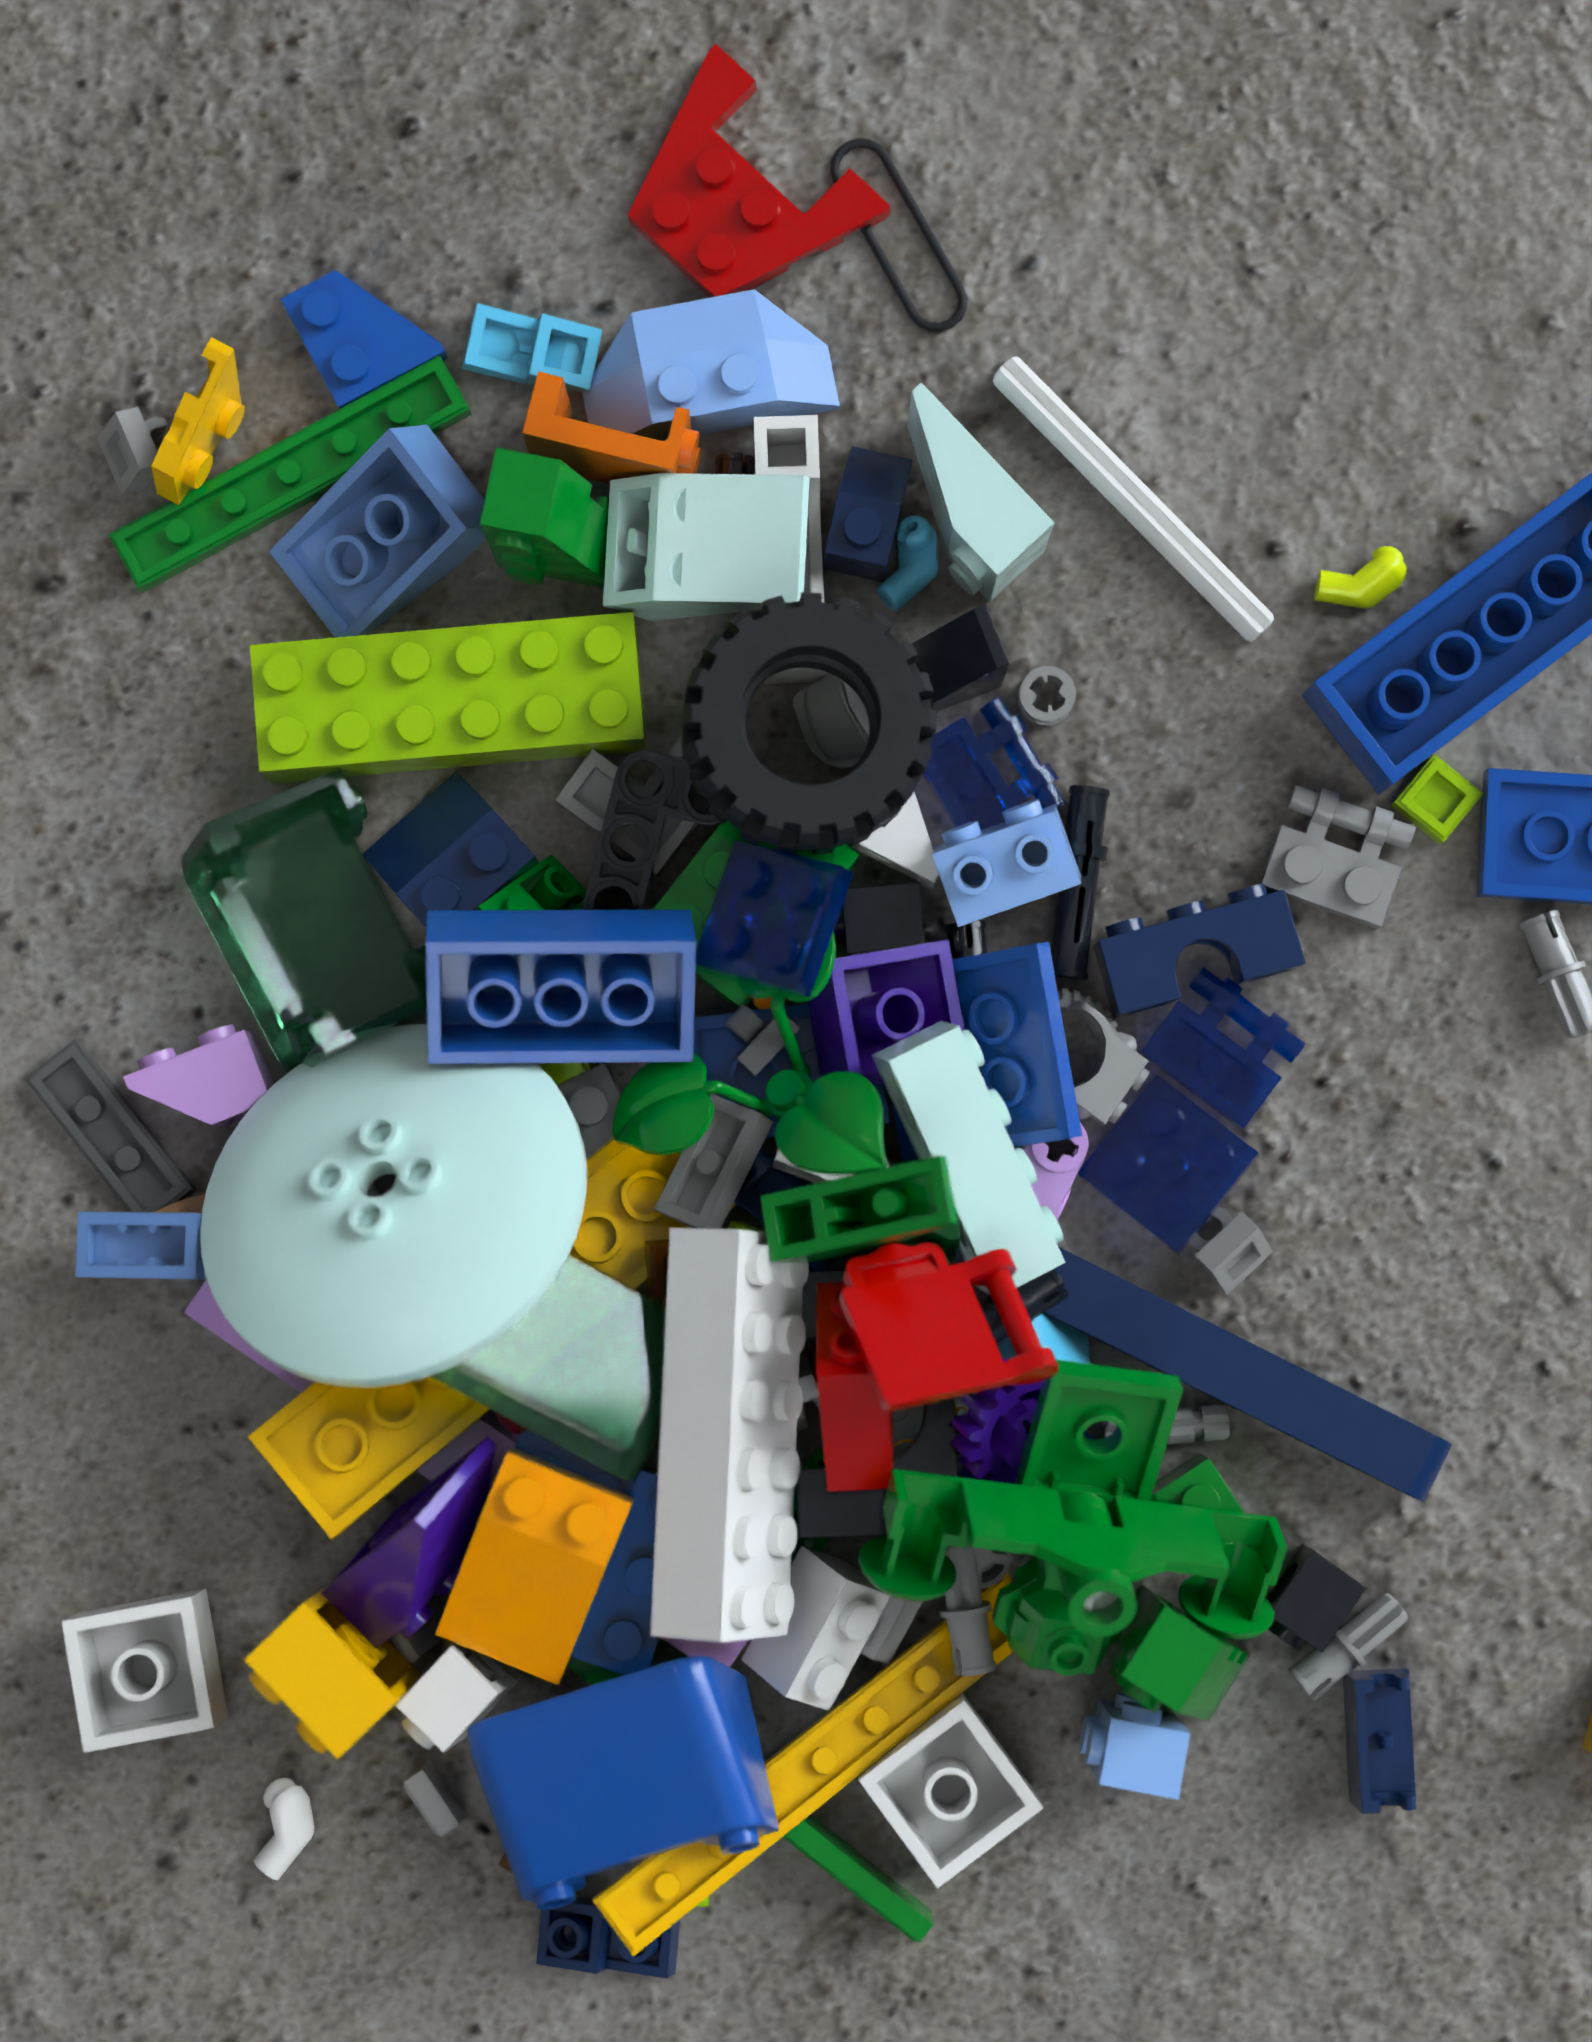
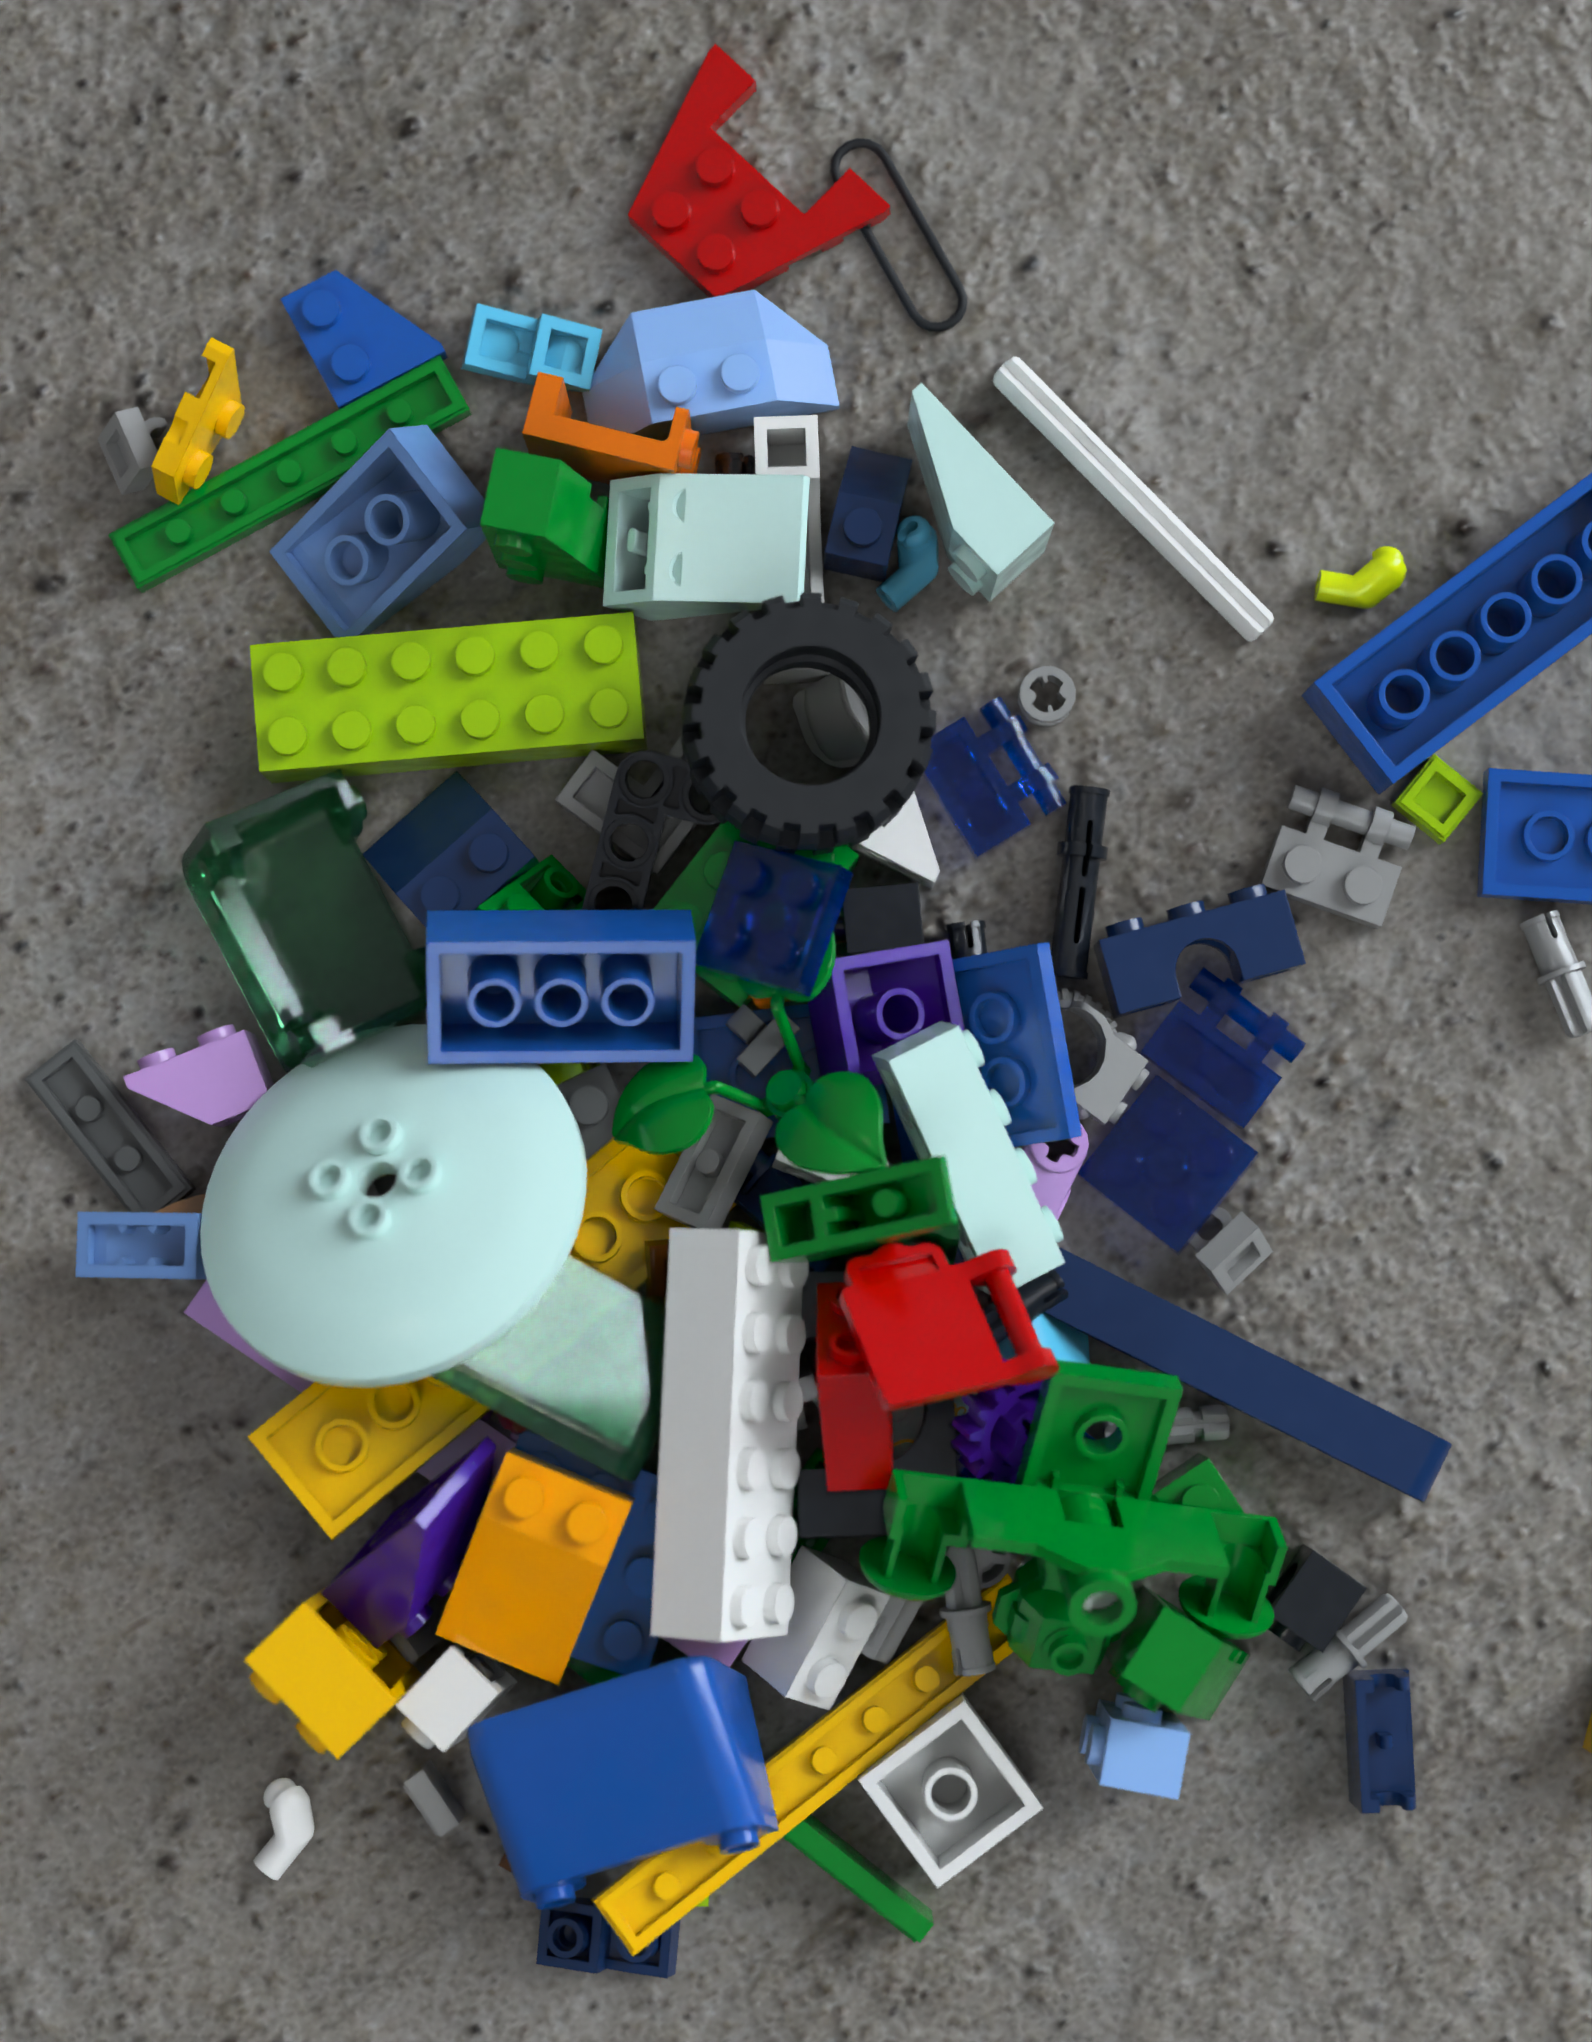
(144, 1670): white brick -> none
(962, 659): black slope -> none
(1005, 863): light blue brick -> none

